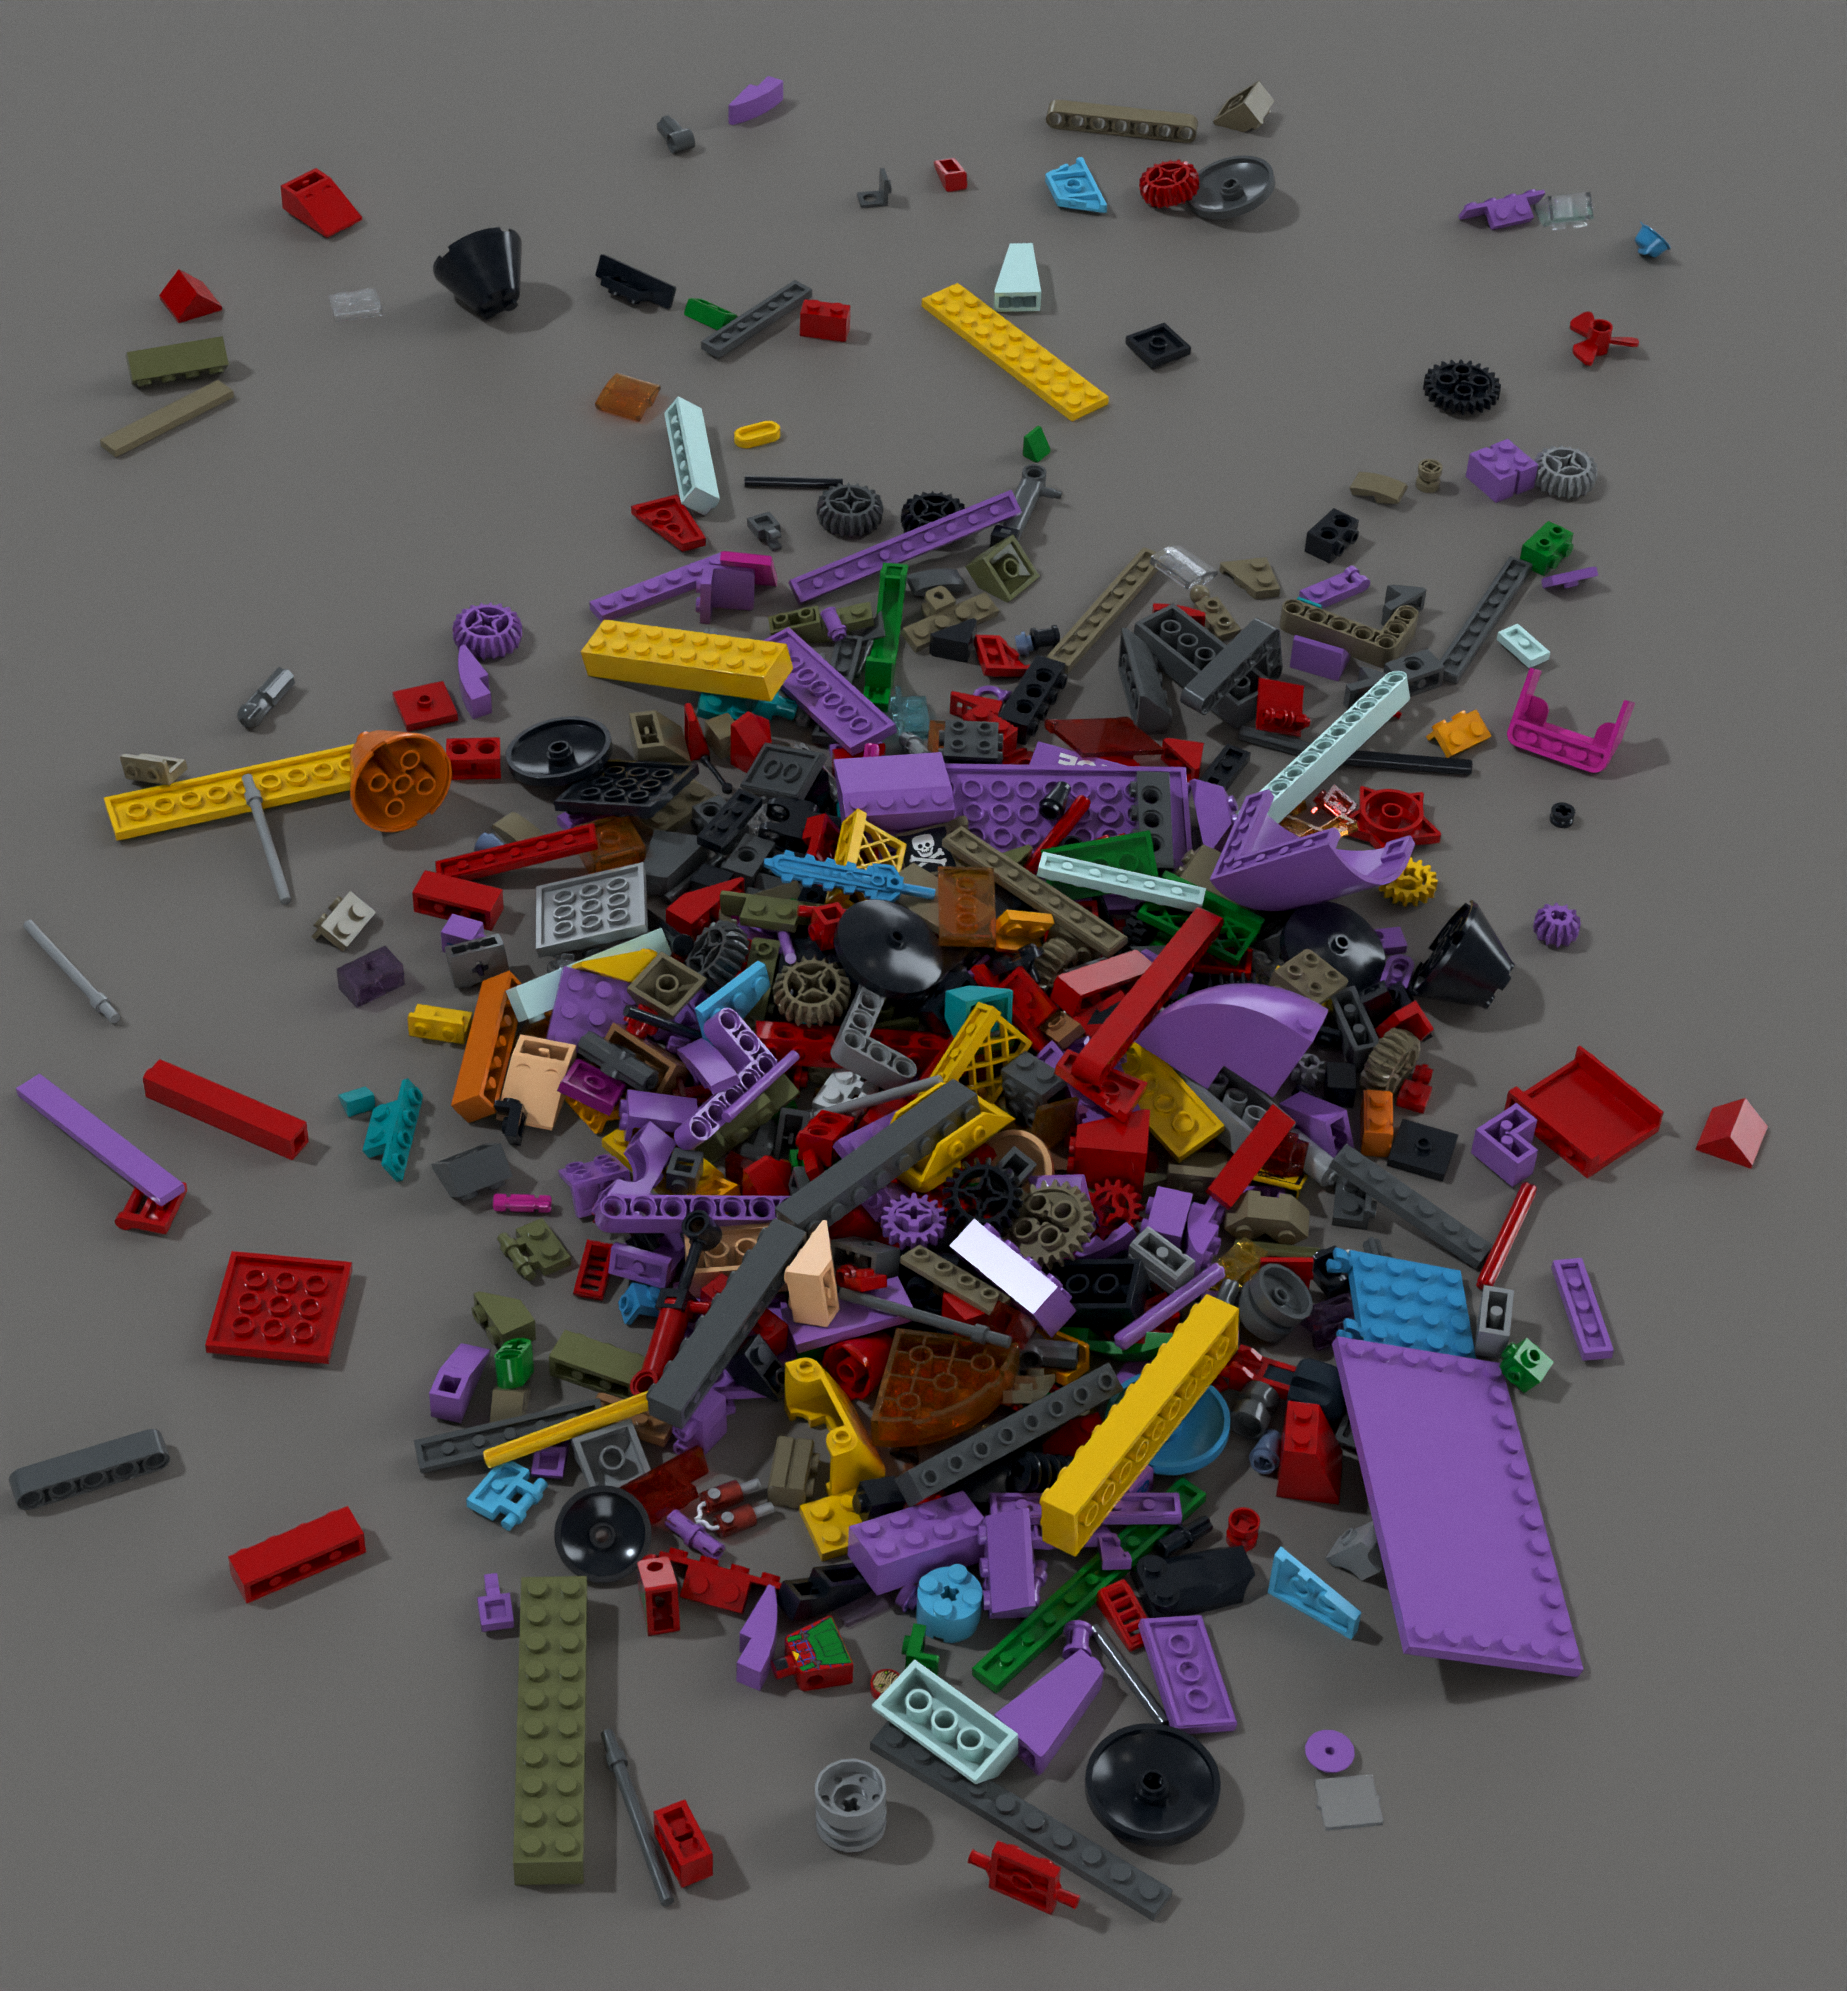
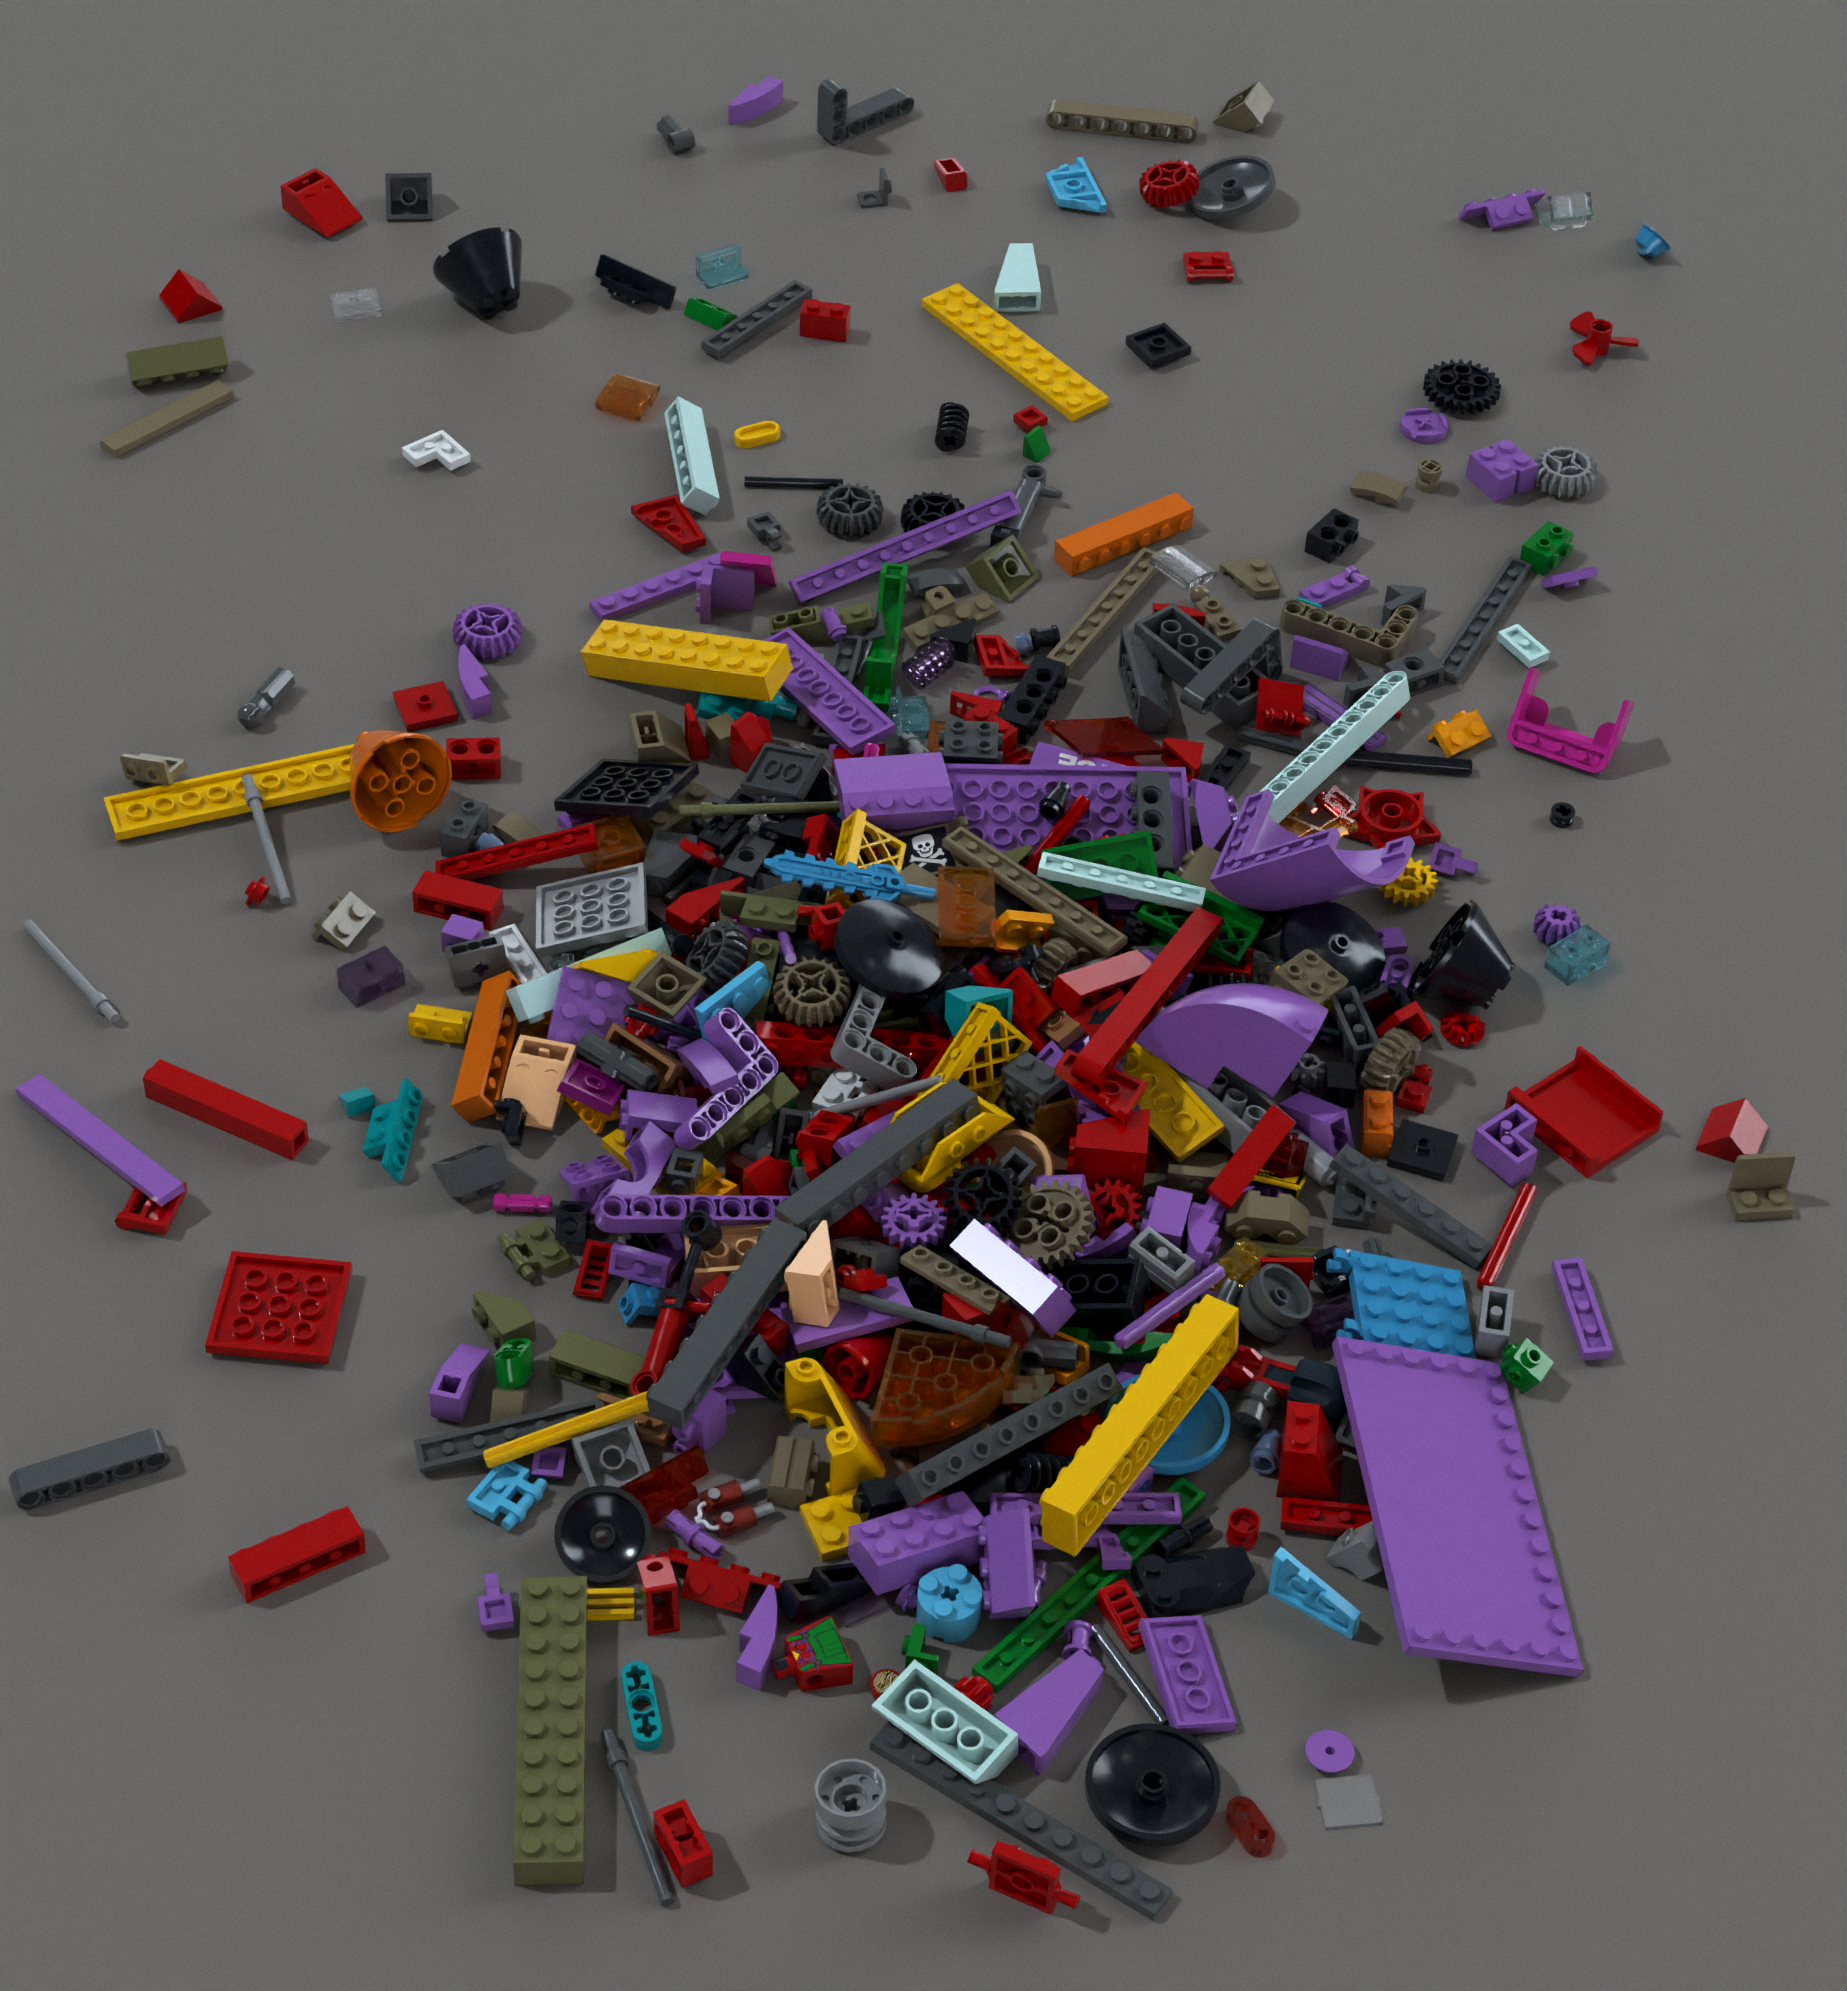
(257, 891): none -> red plate
(409, 196): none -> dark grey slope
(439, 447): none -> white plate
(464, 828): none -> dark grey brick
(520, 957): none -> white tile
(559, 751): black dish -> none
(572, 1221): none -> black brick
(616, 1598): none -> yellow tile
(636, 1717): none -> teal beam
(701, 852): none -> red plate
(708, 810): none -> olive bar
(720, 267): none -> clear light blue panel
(726, 787): black hinge -> none
(760, 1086): medium lavender bar -> none
(841, 123): none -> dark grey beam
(929, 663): none -> clear purple piece
(951, 426): none -> black piece
(977, 1690): none -> red gear
(1030, 418): none -> red plate
(1123, 534): none -> orange brick
(1207, 265): none -> red plate
(1245, 1828): none -> clear red beam
(1322, 1516): none -> red plate
(1329, 710): none -> medium lavender tile
(1423, 426): none -> medium lavender tile
(1448, 860): none -> medium lavender plate
(1456, 1034): none -> red gear
(1577, 955): none -> clear light blue brick
(1760, 1186): none -> dark tan bracket

